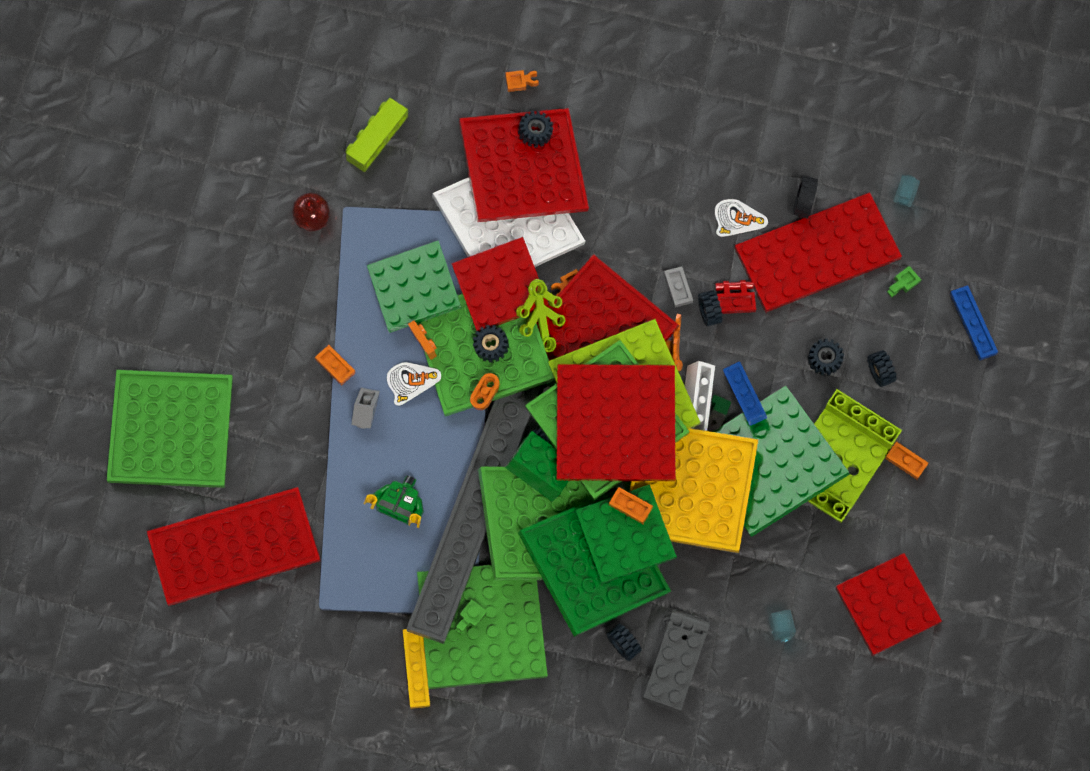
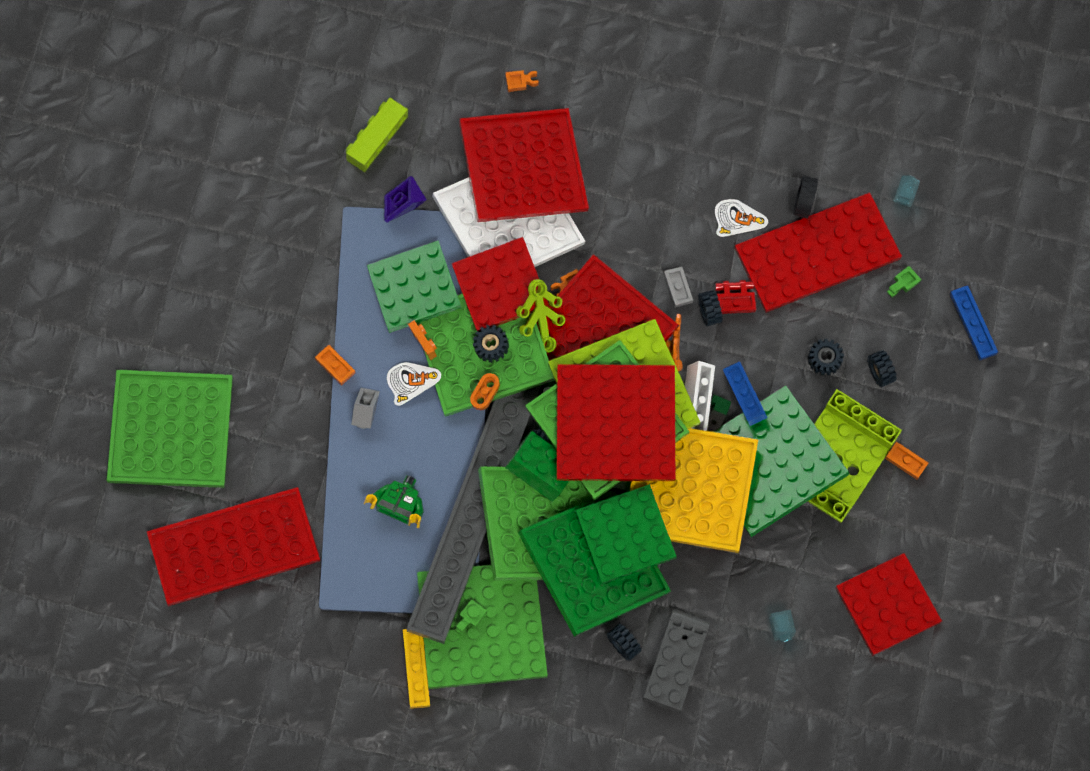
(311, 211): clear red cylinder -> none
(402, 199): none -> dark purple slope
(535, 137): black bush -> none
(630, 505): orange plate -> none

